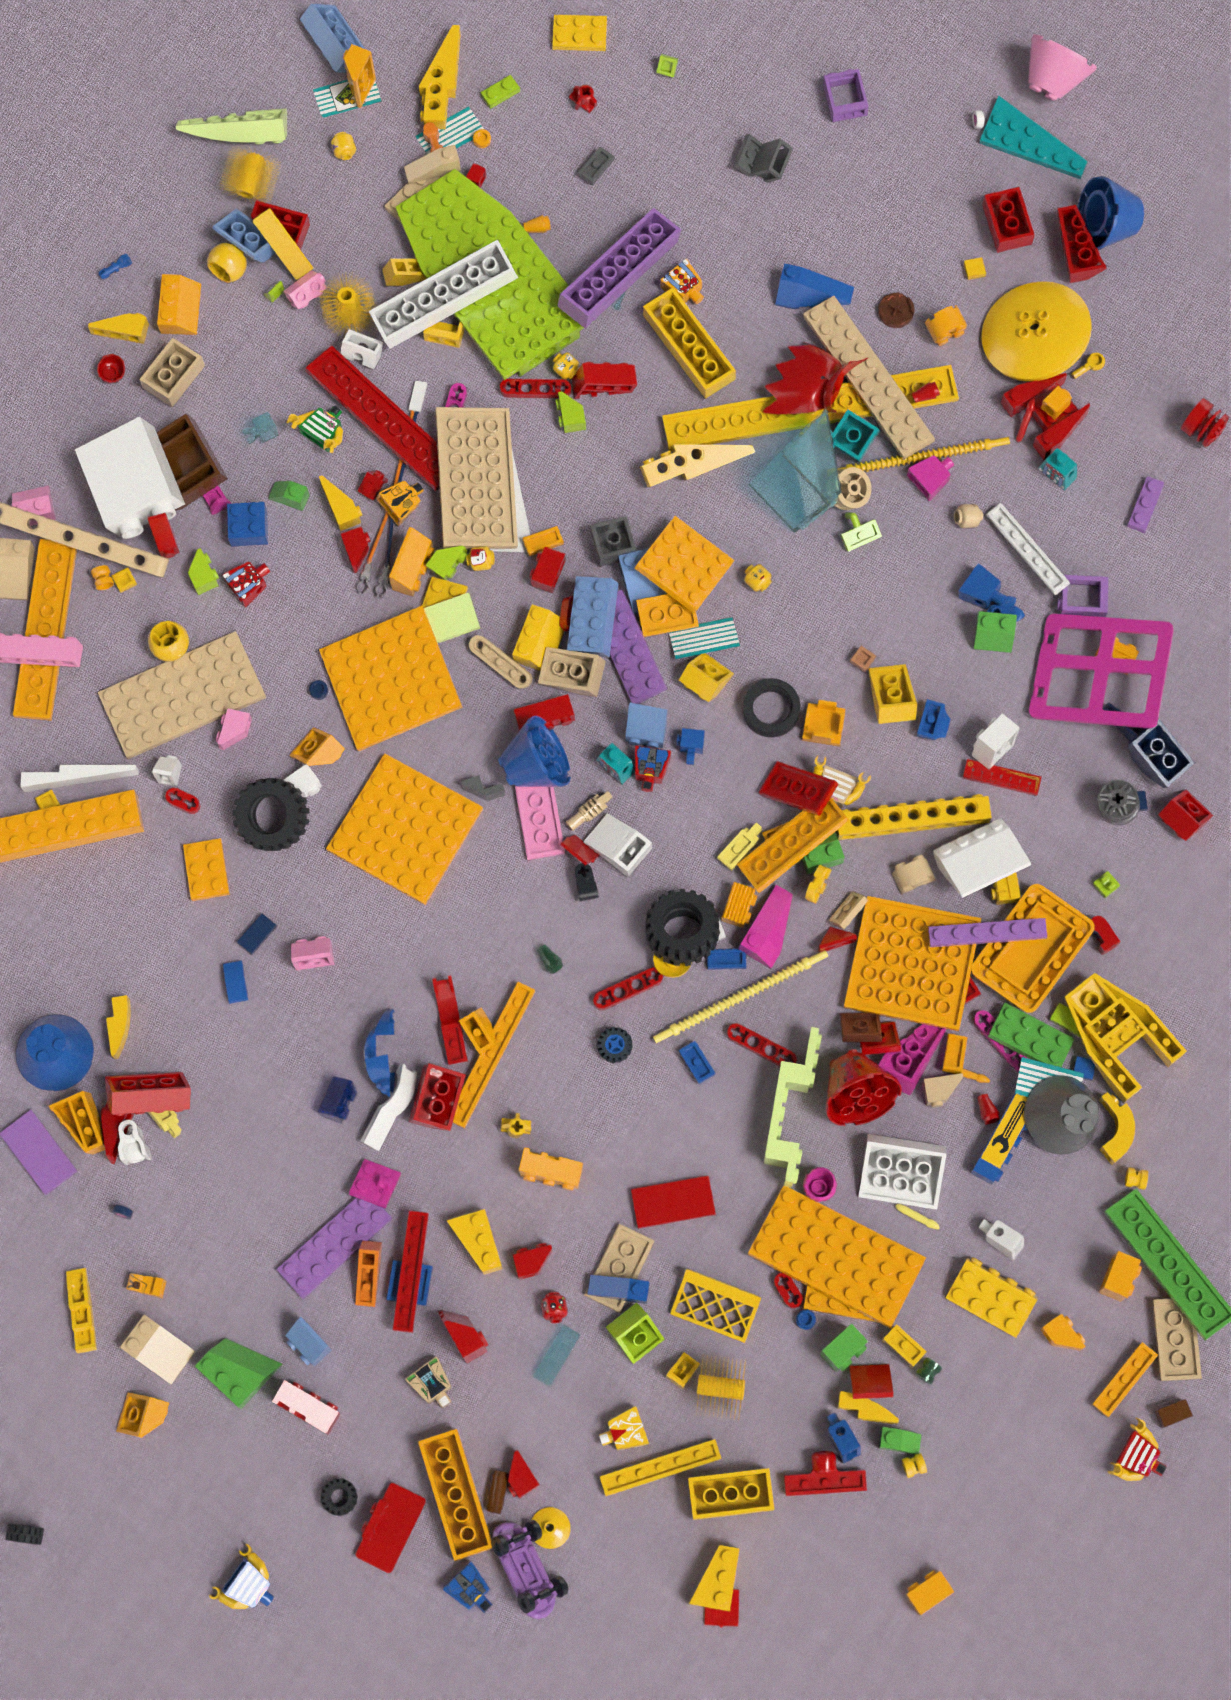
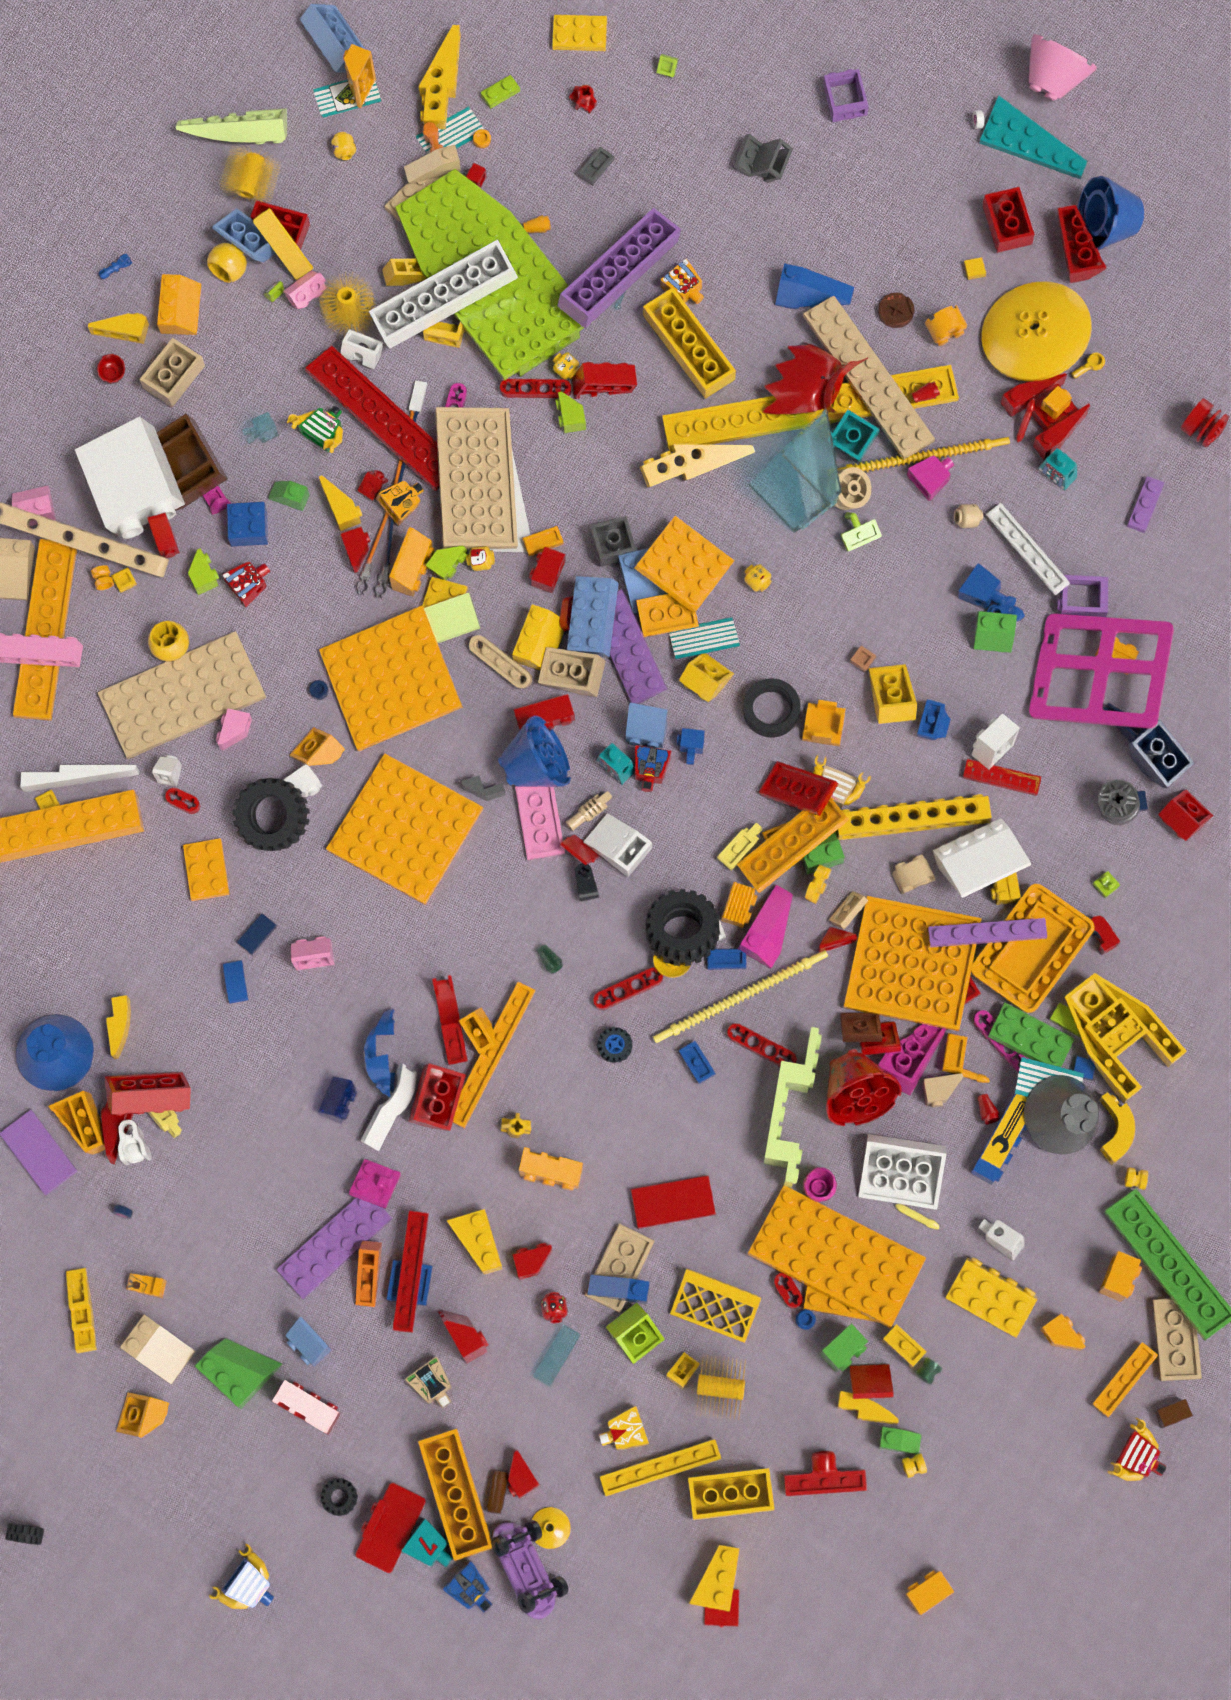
(428, 1546): none -> teal torso
(845, 1445): blue torso -> none

